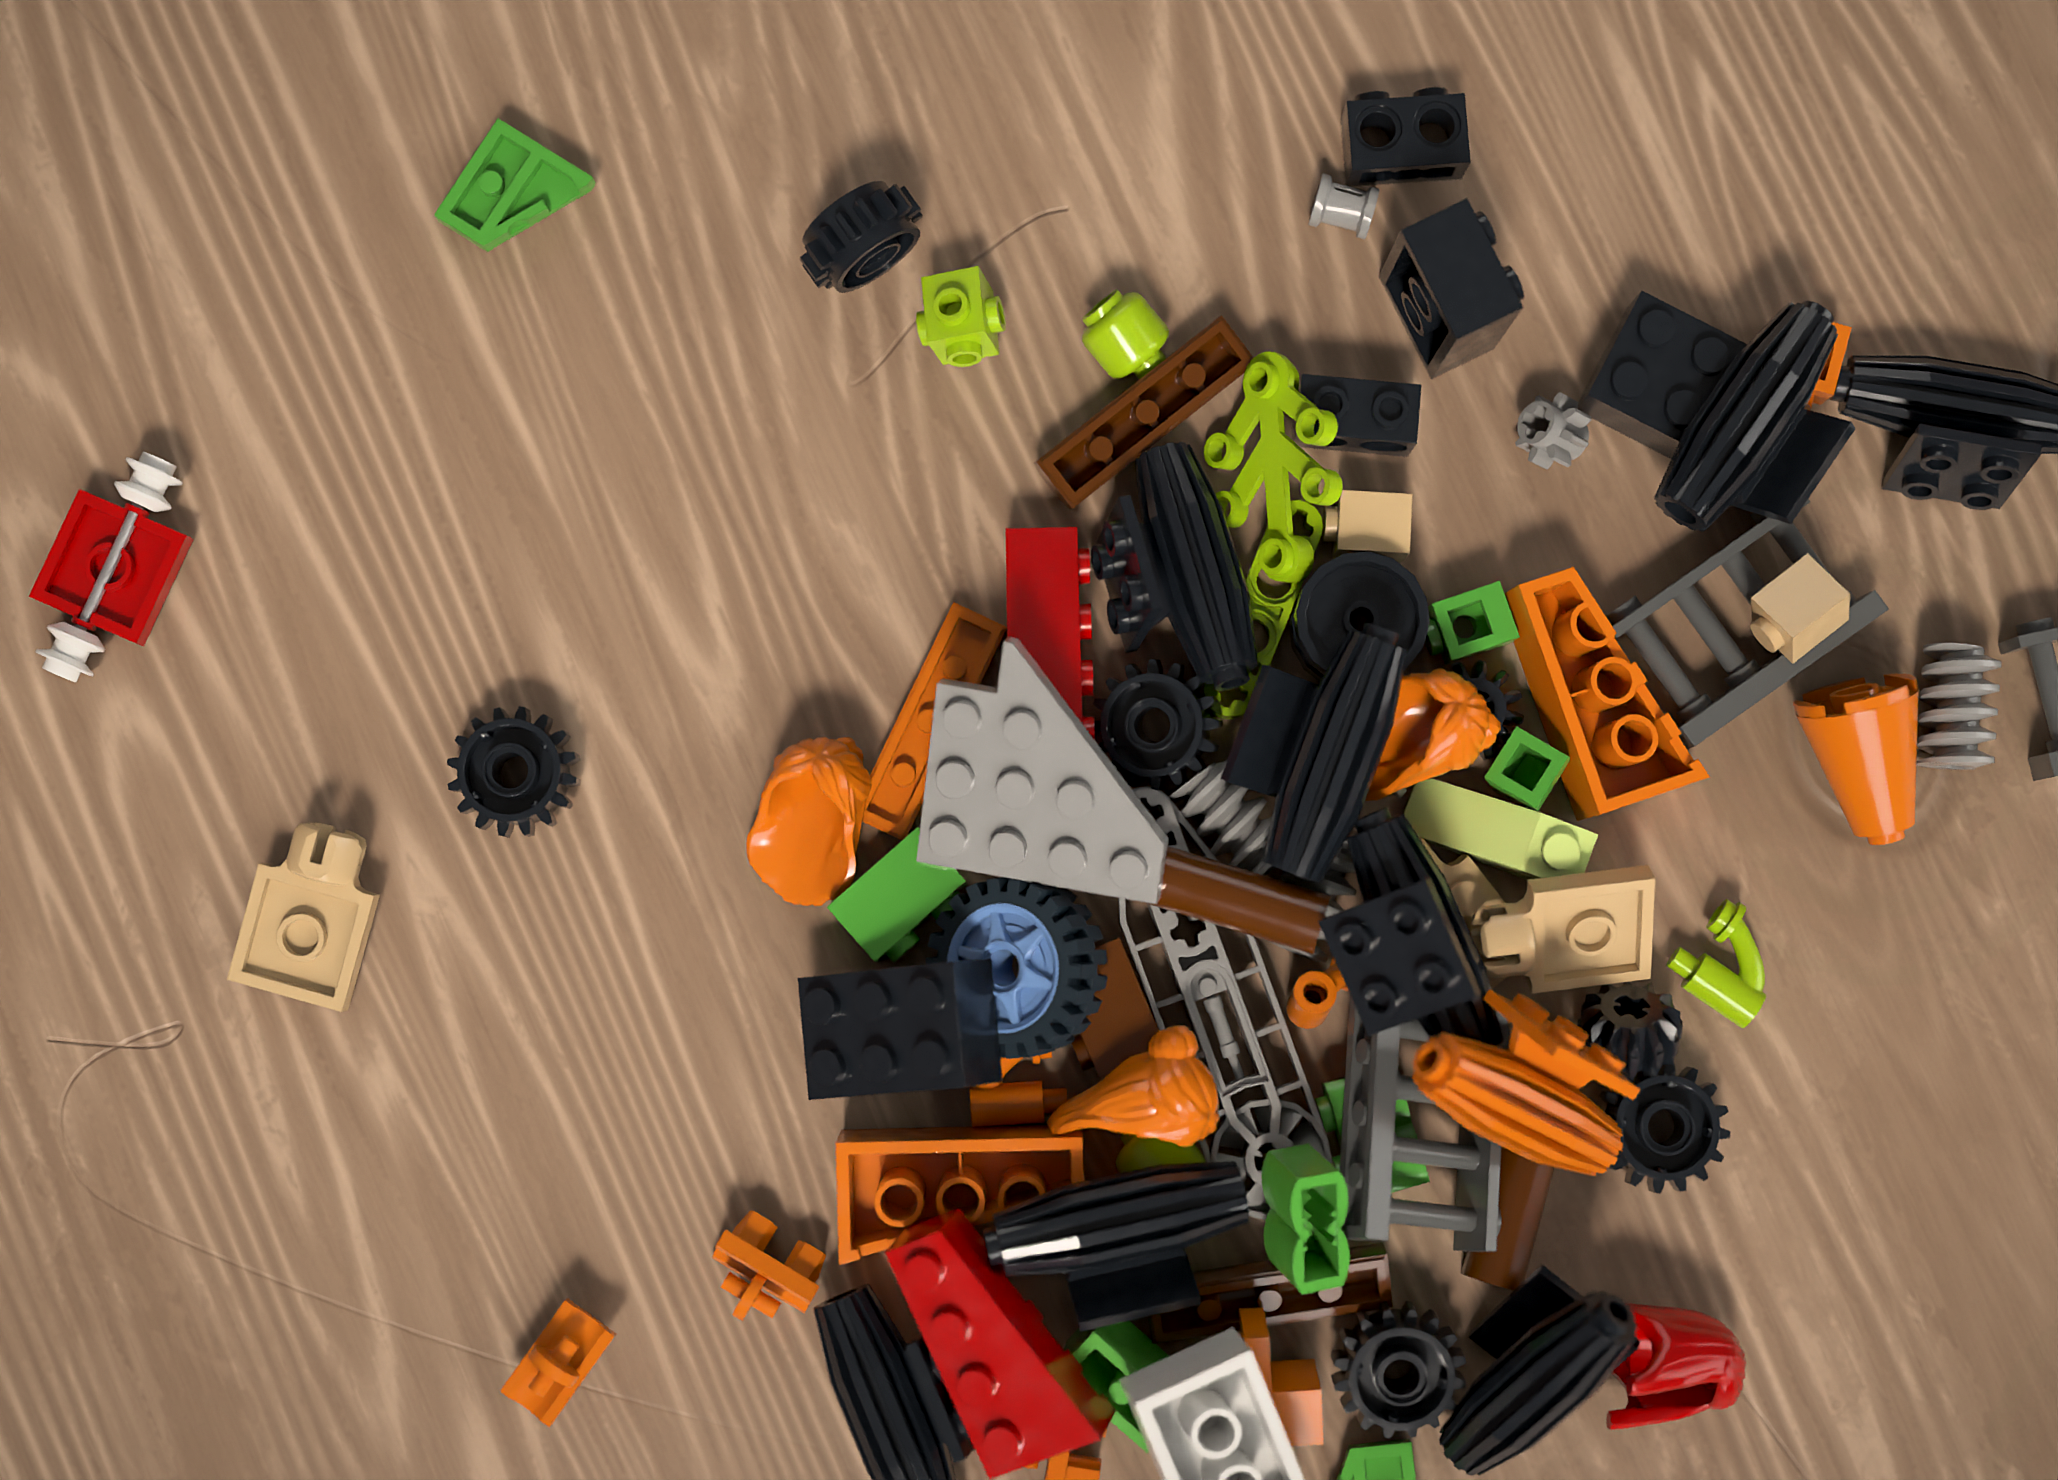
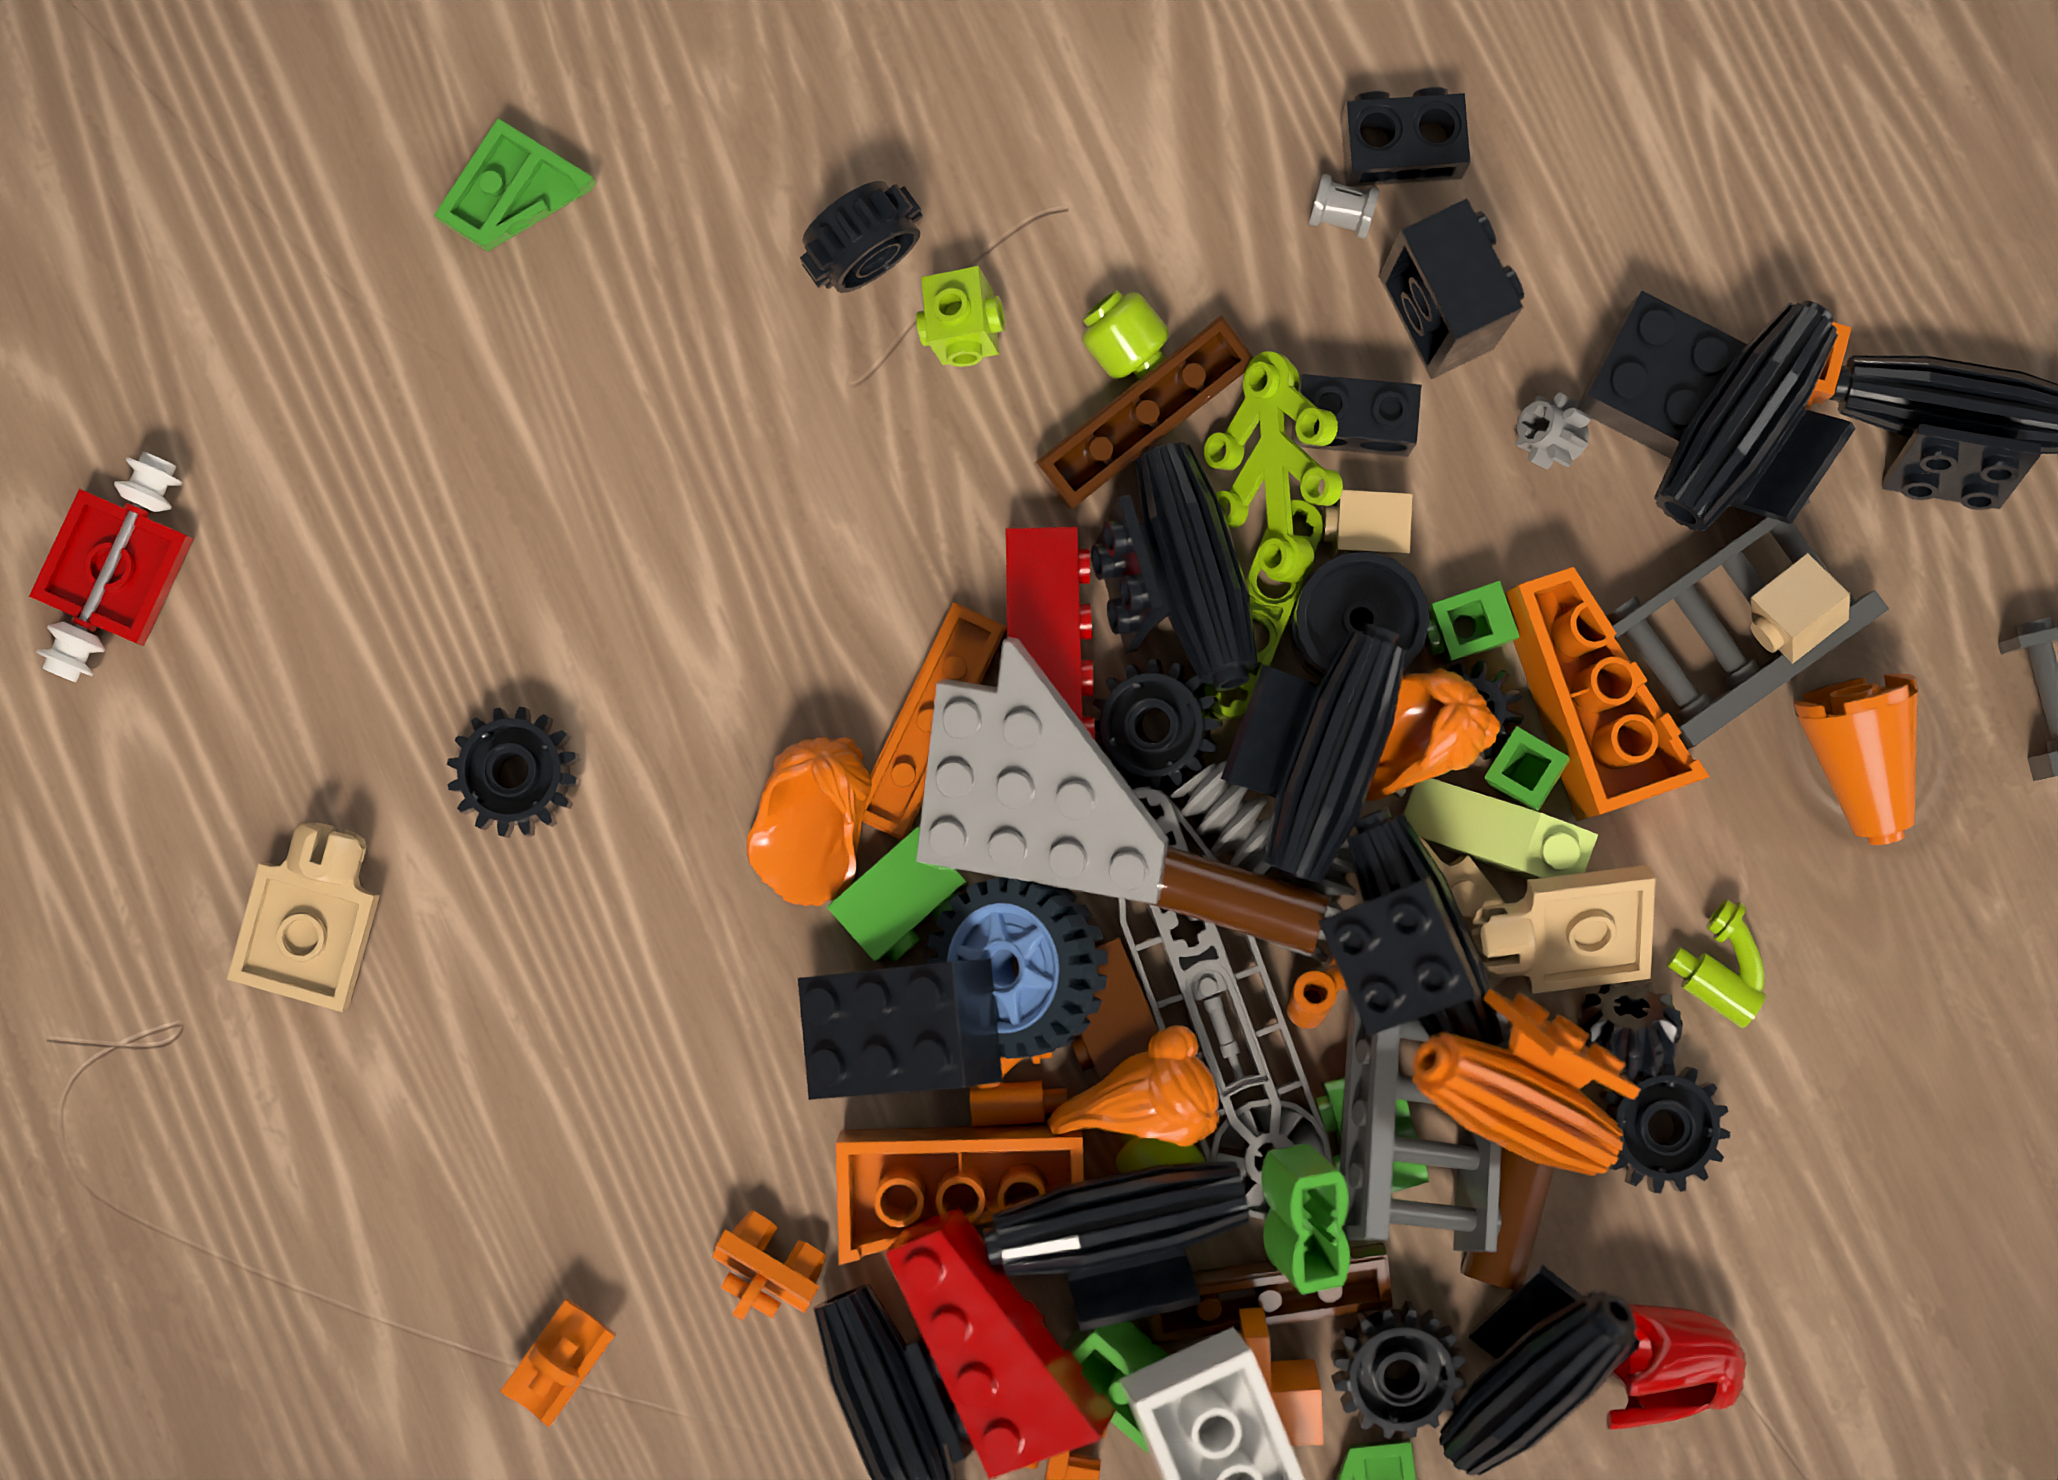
(1958, 706): light grey piece -> none

